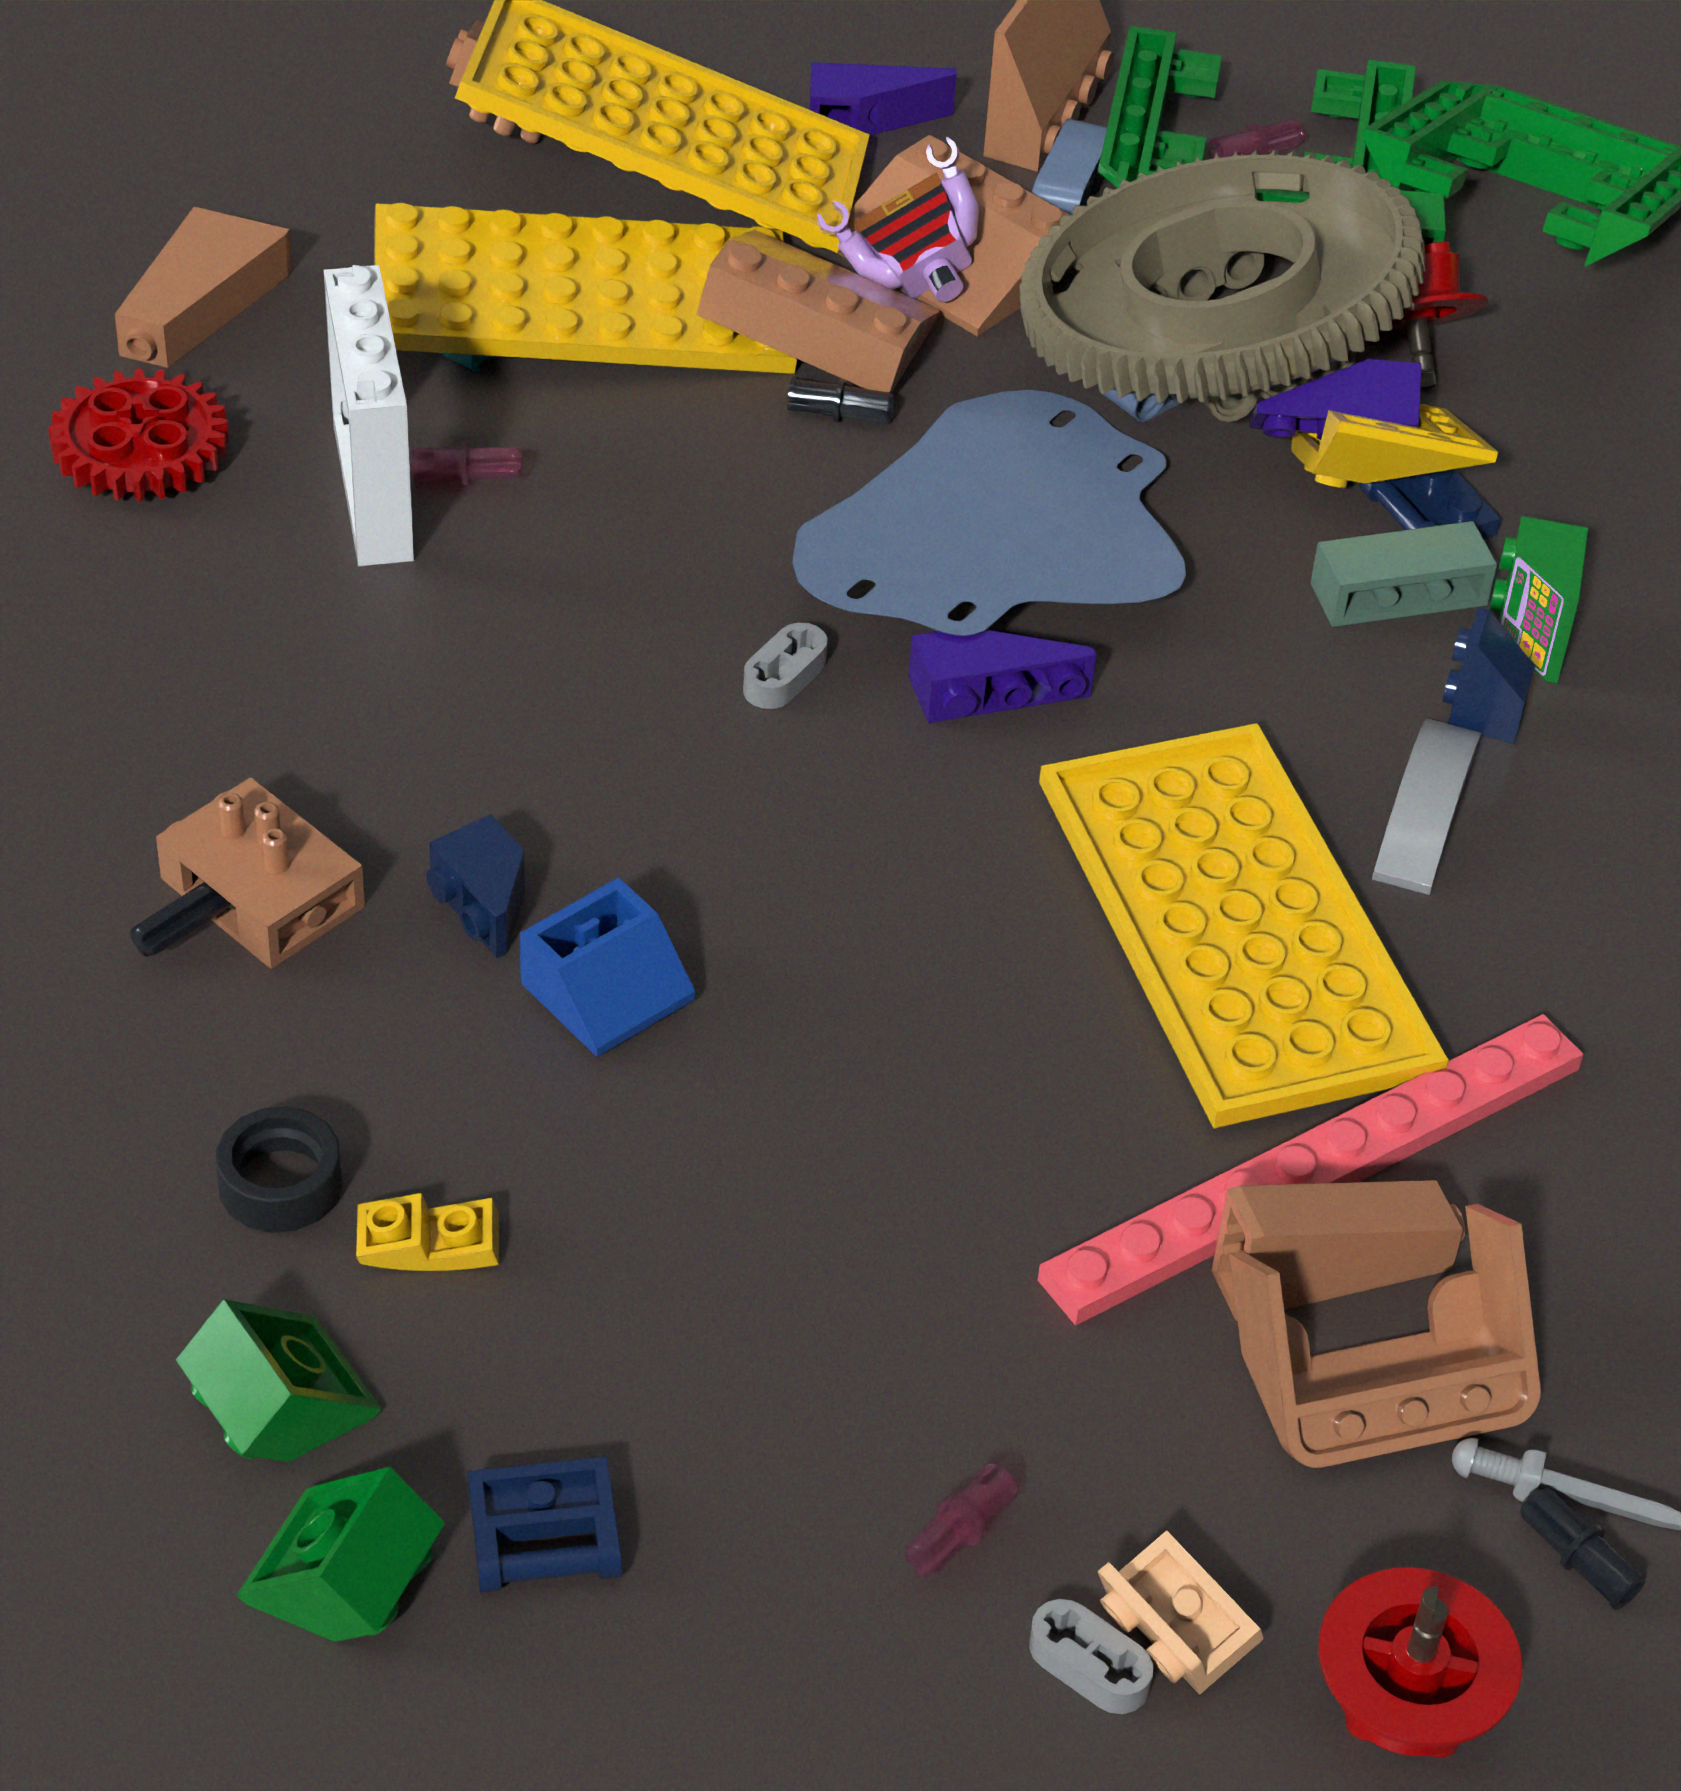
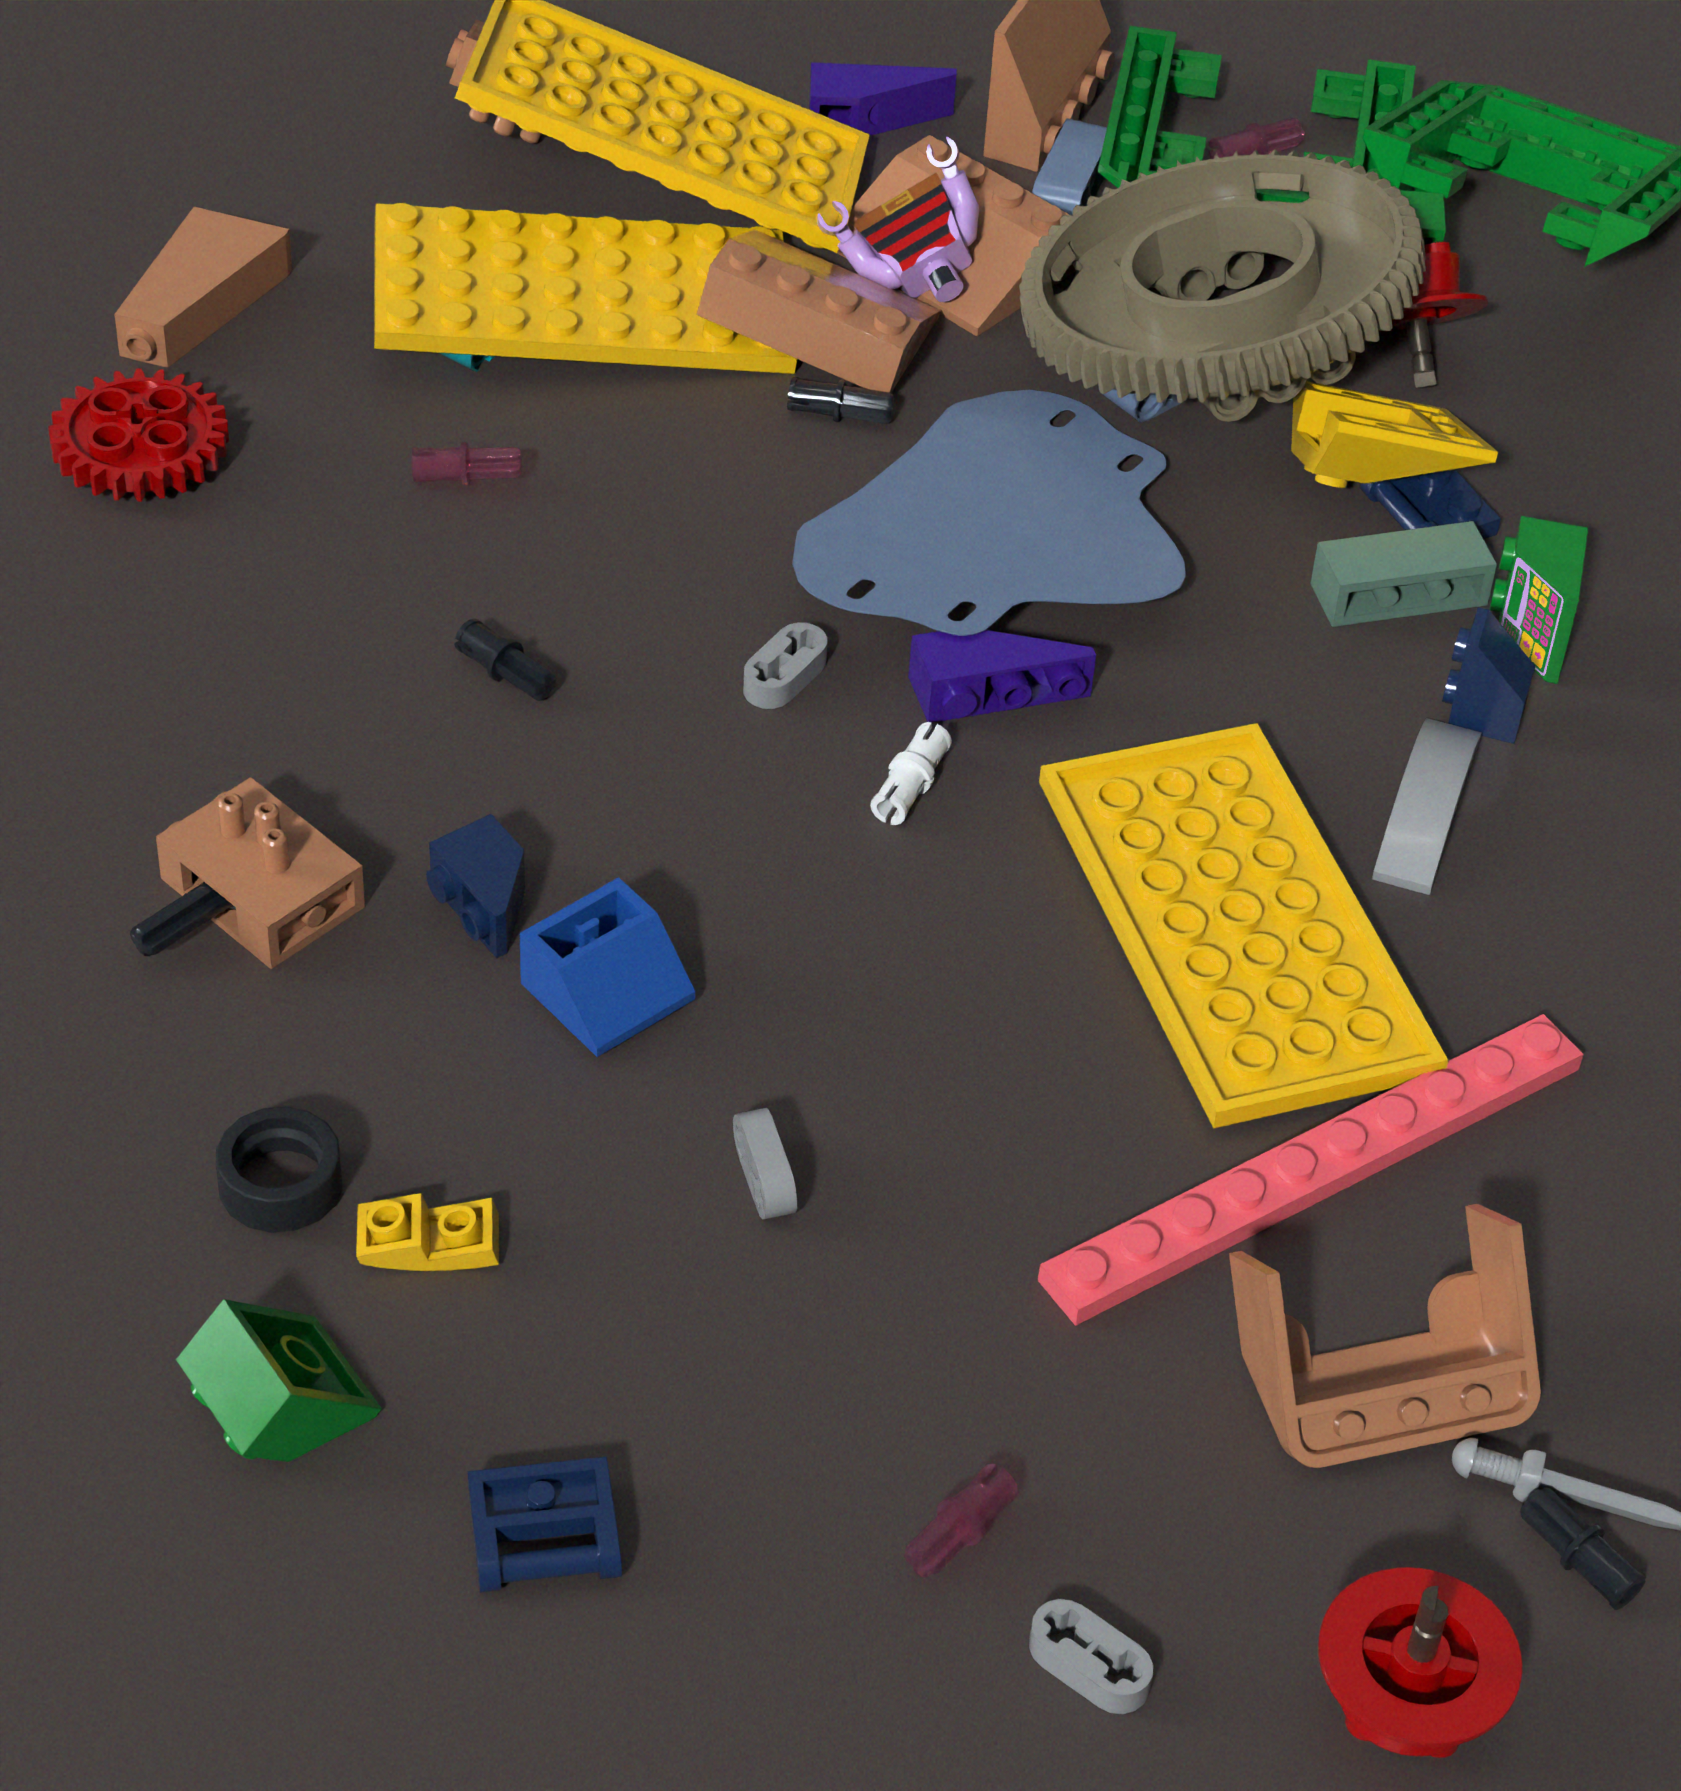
(345, 1556): green slope -> none
(369, 415): white window -> none
(504, 659): none -> black axle
(764, 1163): none -> light grey beam
(911, 773): none -> white pin
(1181, 1611): light nougat bracket -> none
(1338, 1236): nougat slope -> none
(1366, 389): dark purple slope -> none

